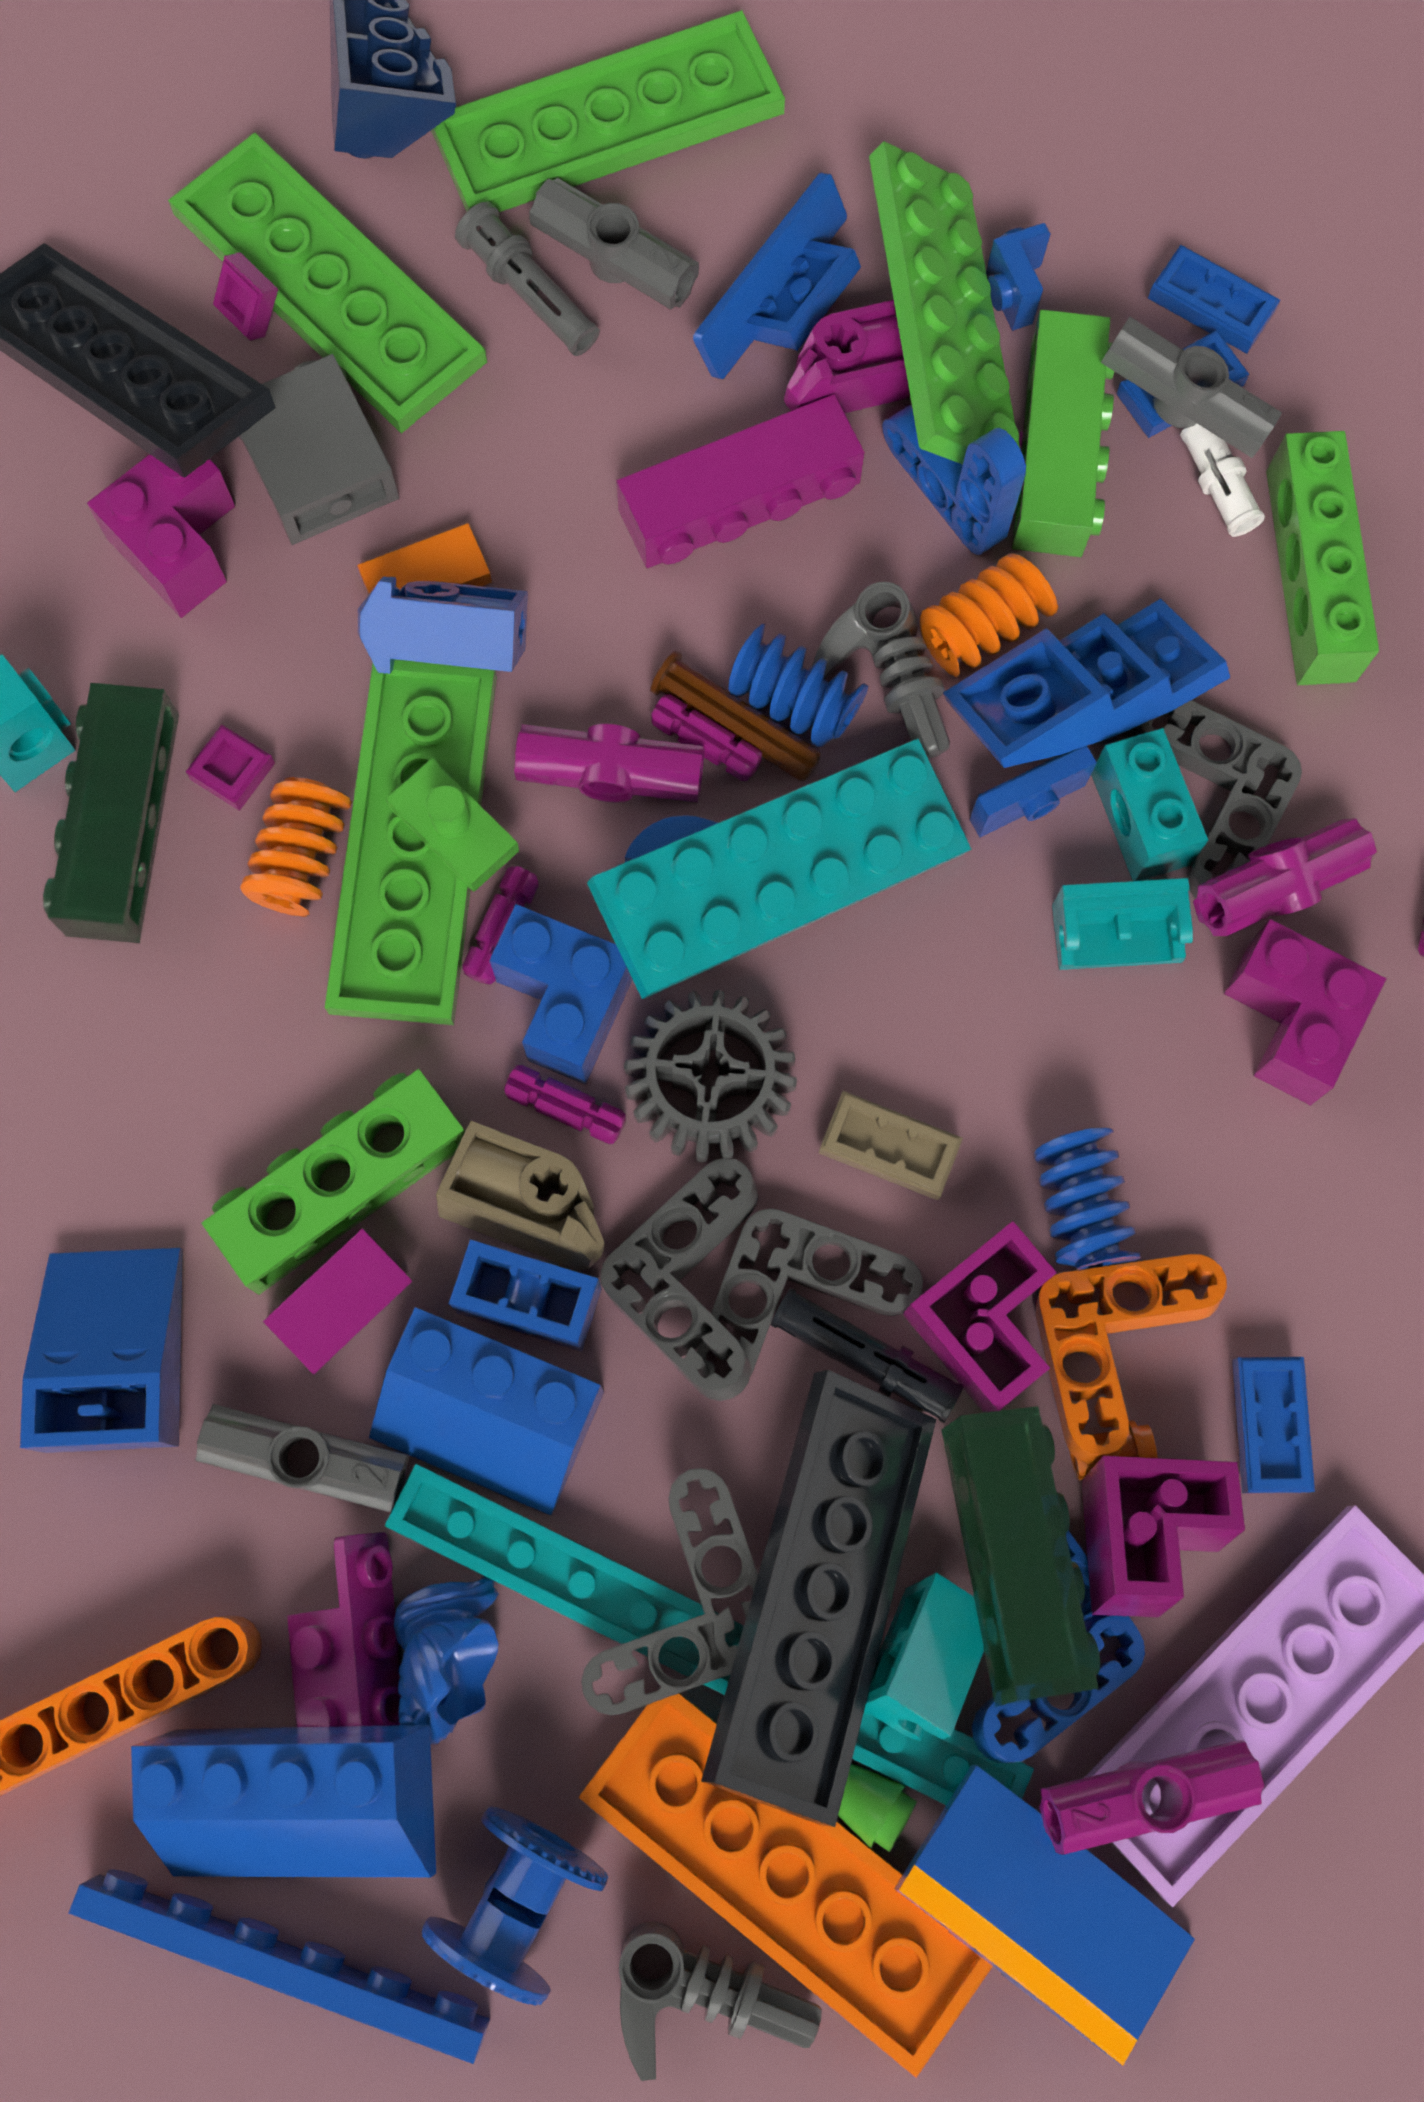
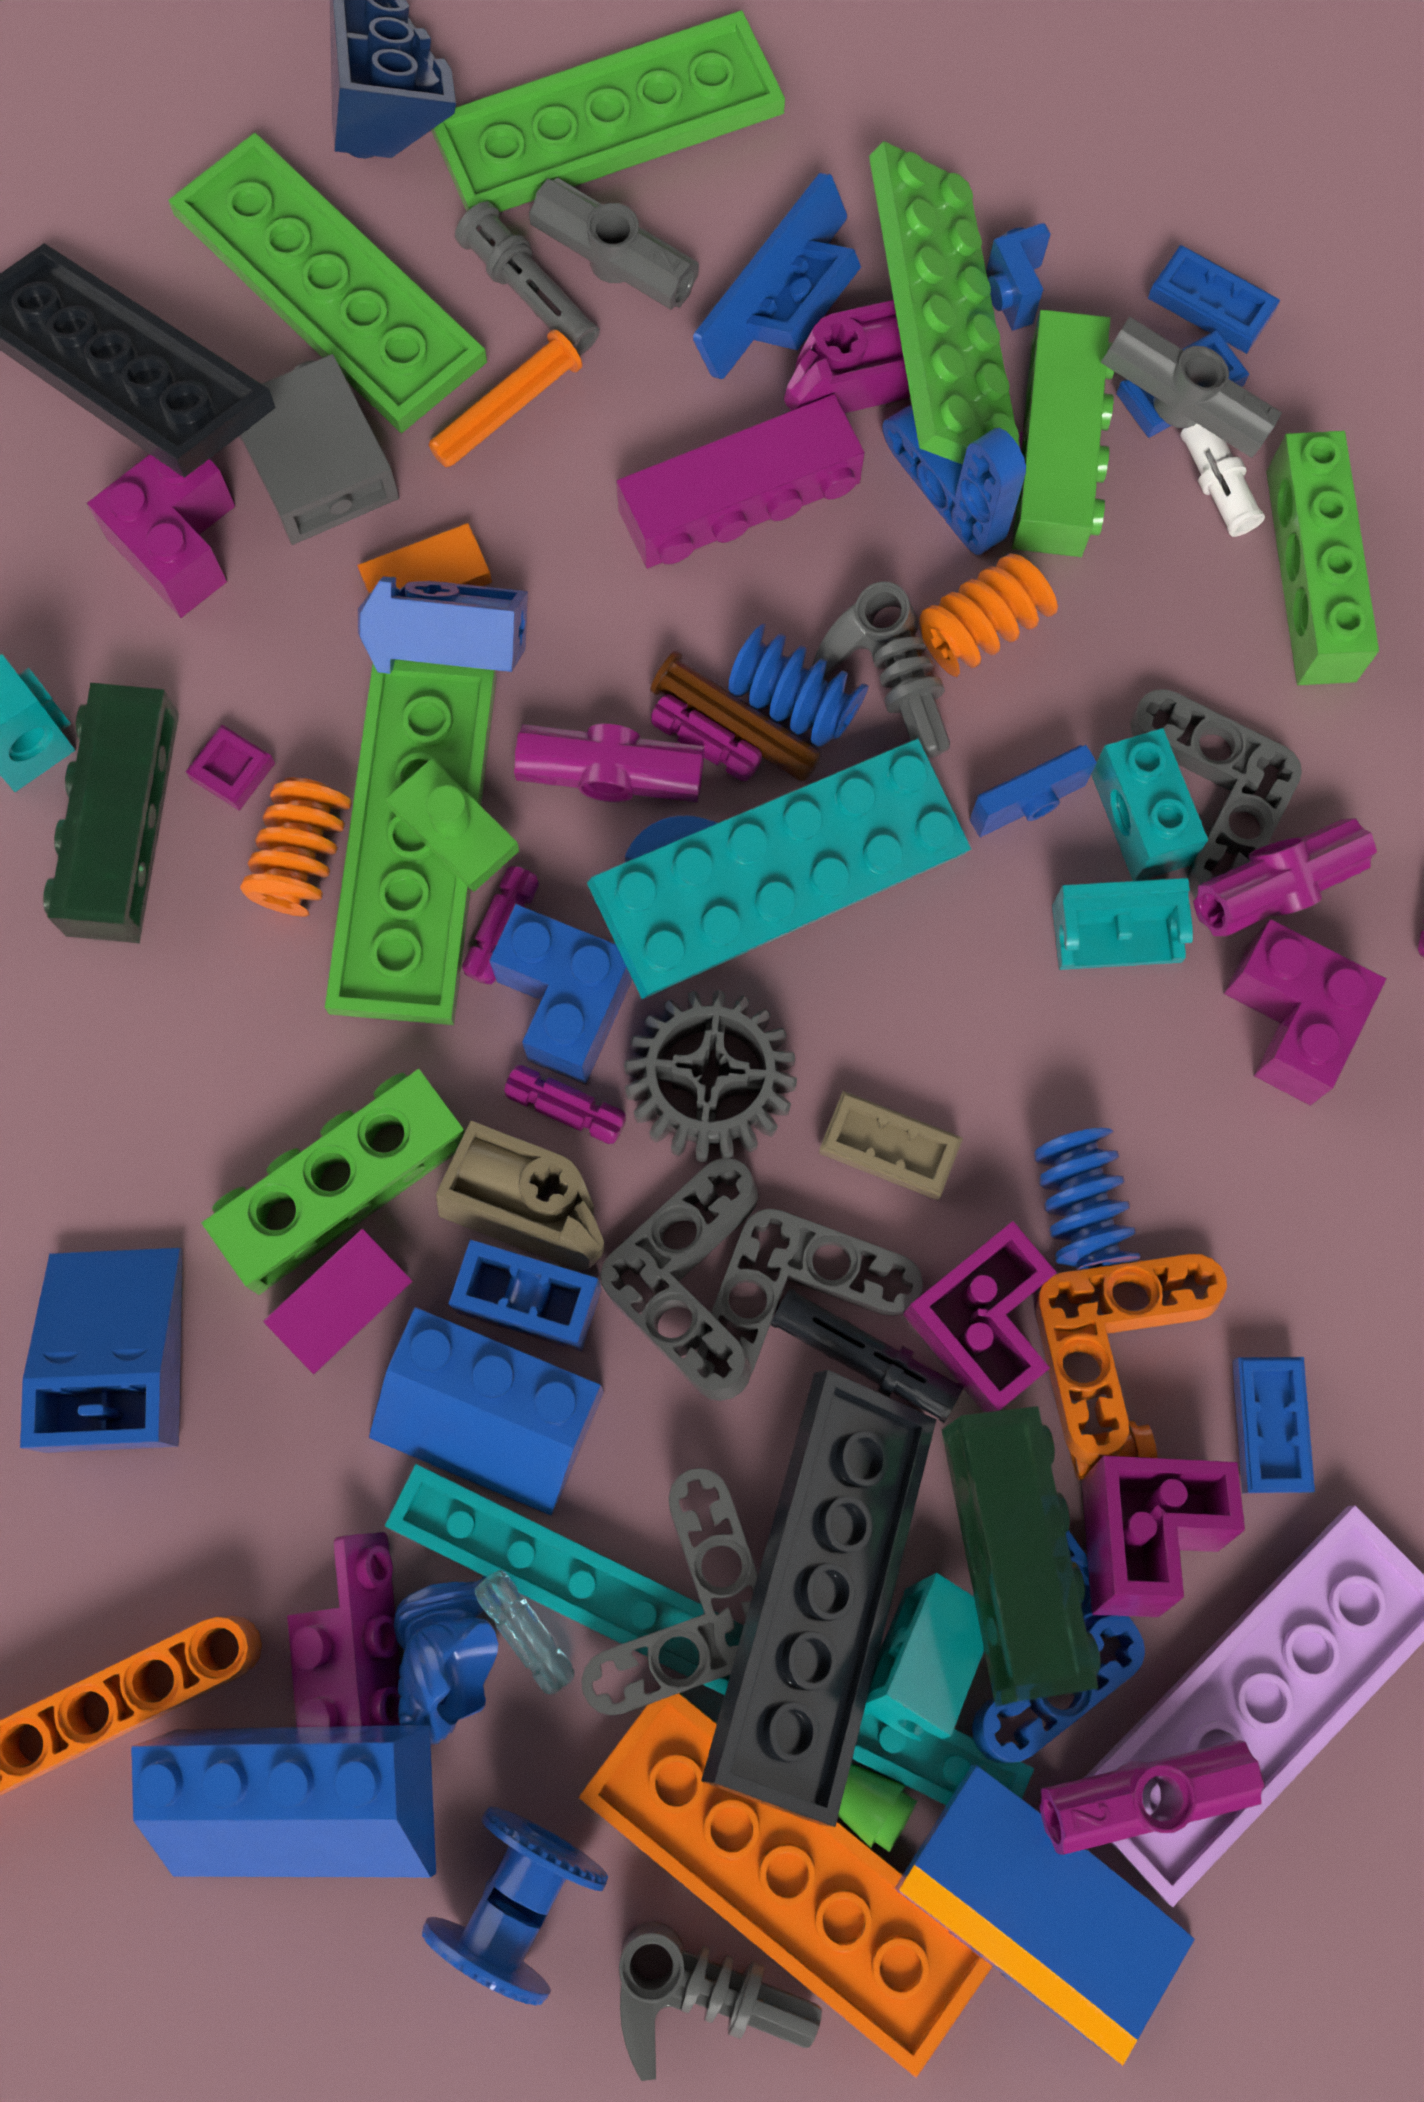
(245, 296): magenta tile -> none
(261, 1449): dark grey piece -> none
(307, 1974): blue plate -> none
(506, 399): none -> orange axle
(524, 1632): none -> clear light blue axle
(1086, 686): blue slope -> none

